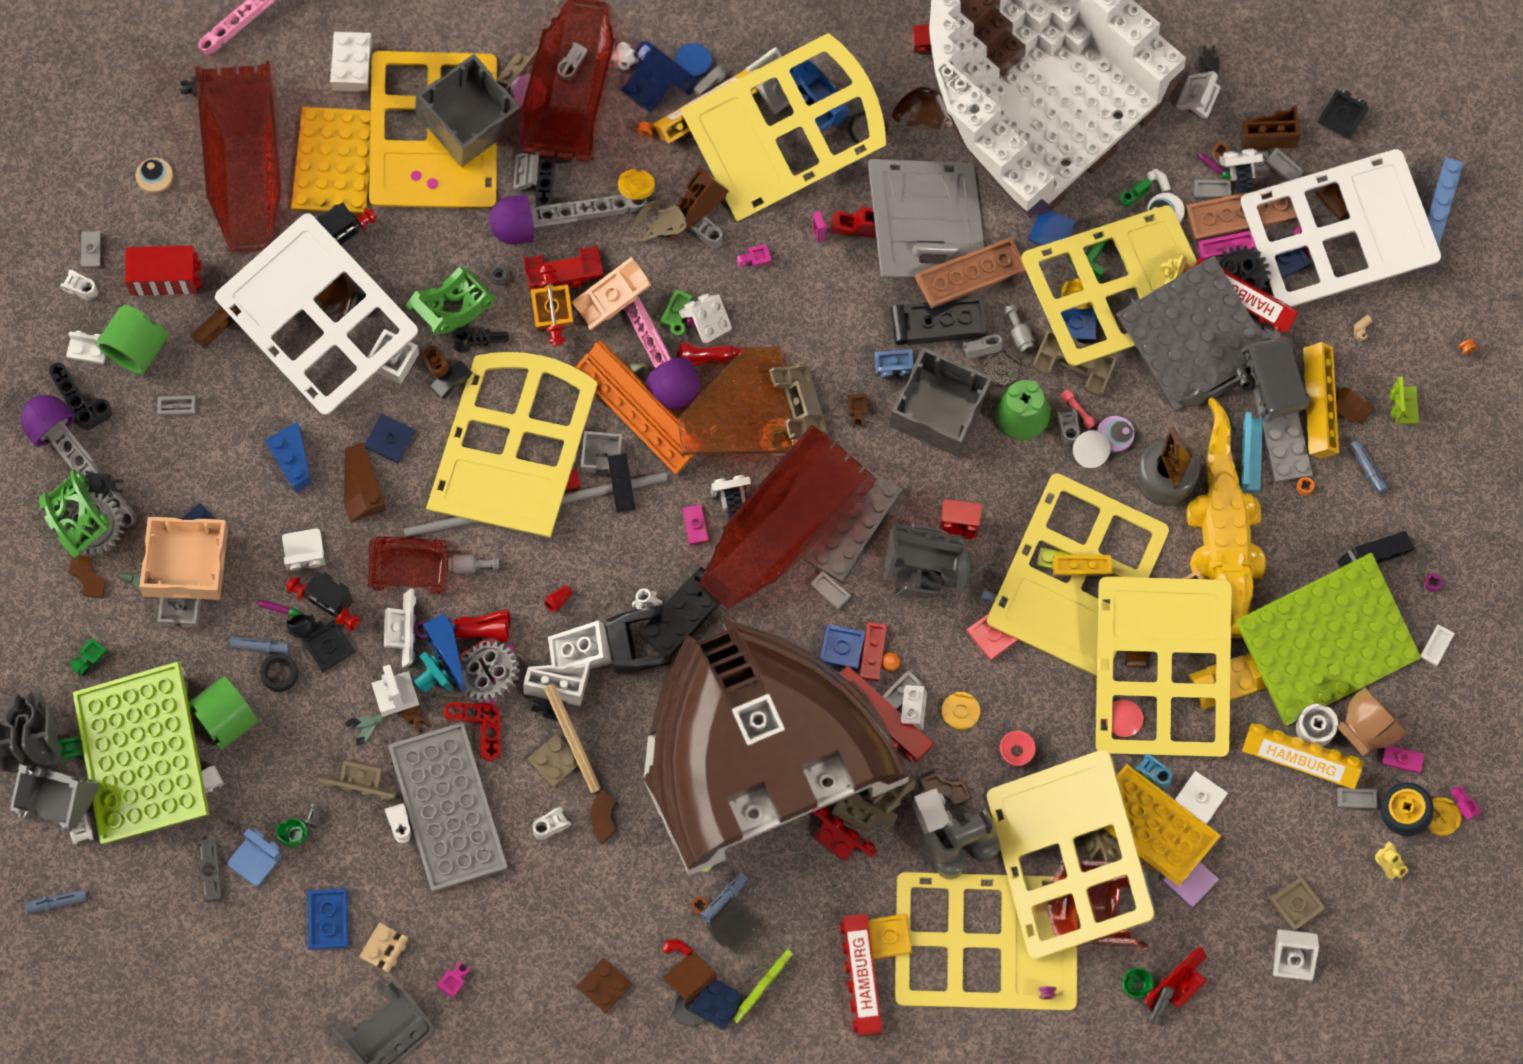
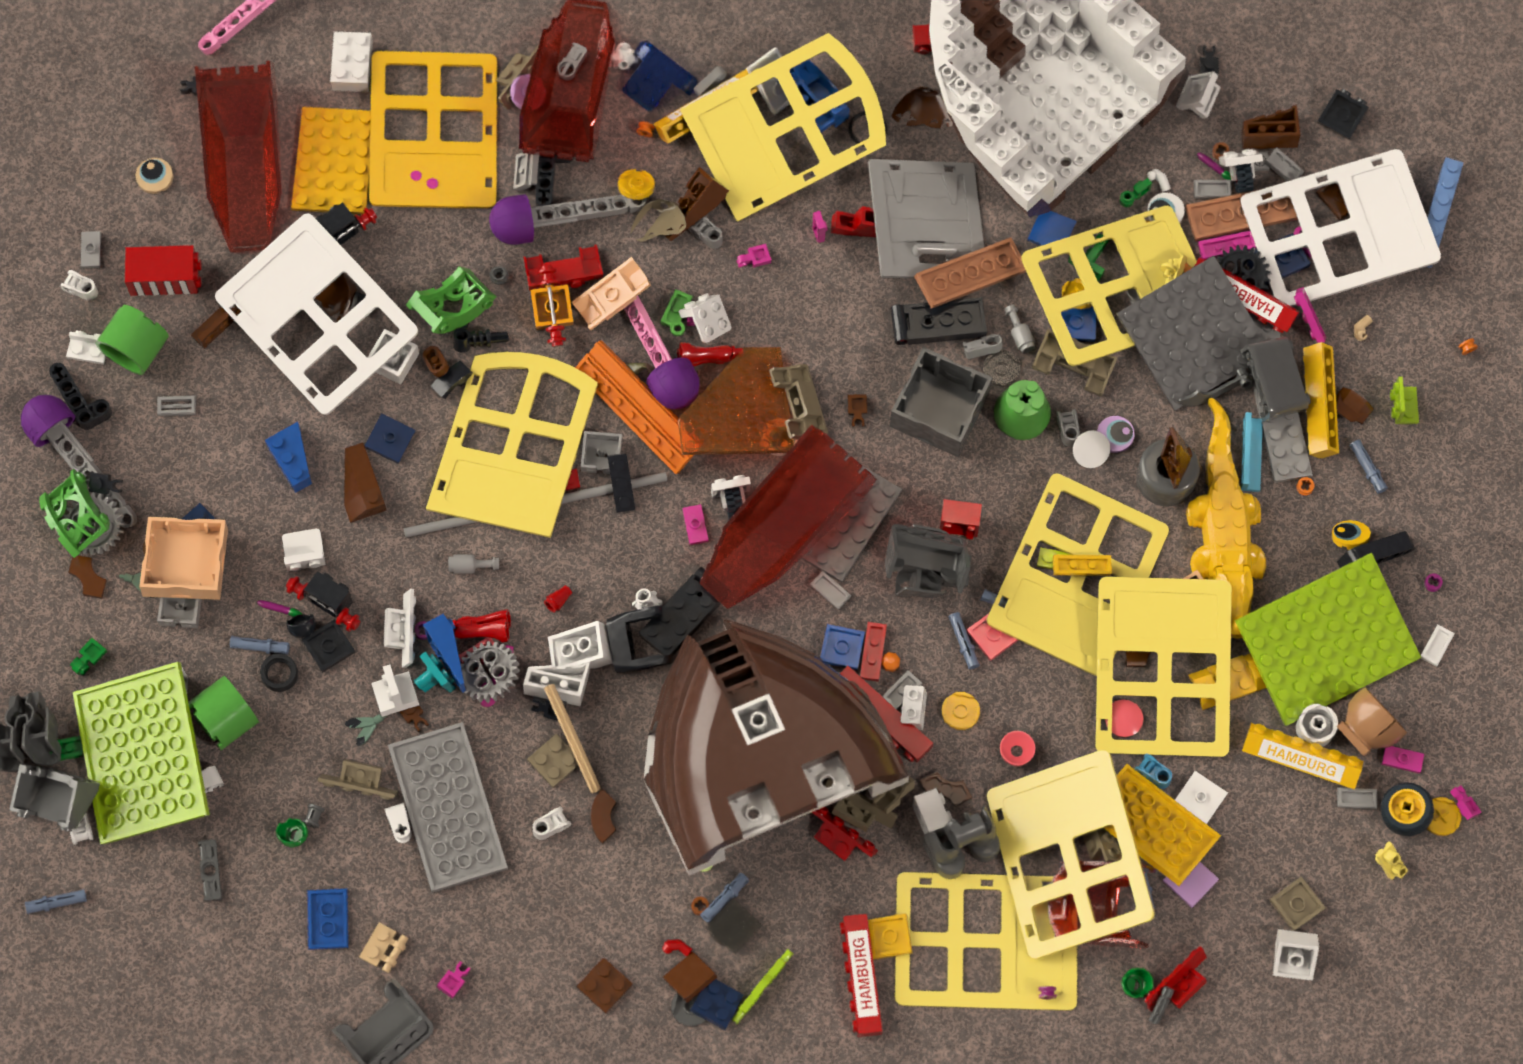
(255, 857): medium blue bracket -> none
(408, 563): clear red windscreen -> none
(467, 110): dark grey tile -> none
(485, 721): red beam -> none
(694, 59): blue tile -> none
(894, 362): medium blue bracket -> none
(971, 660): none -> sand blue pin
(1088, 421): coral bar -> none
(1309, 315): none -> dark pink plate
(1350, 534): none -> yellow tile

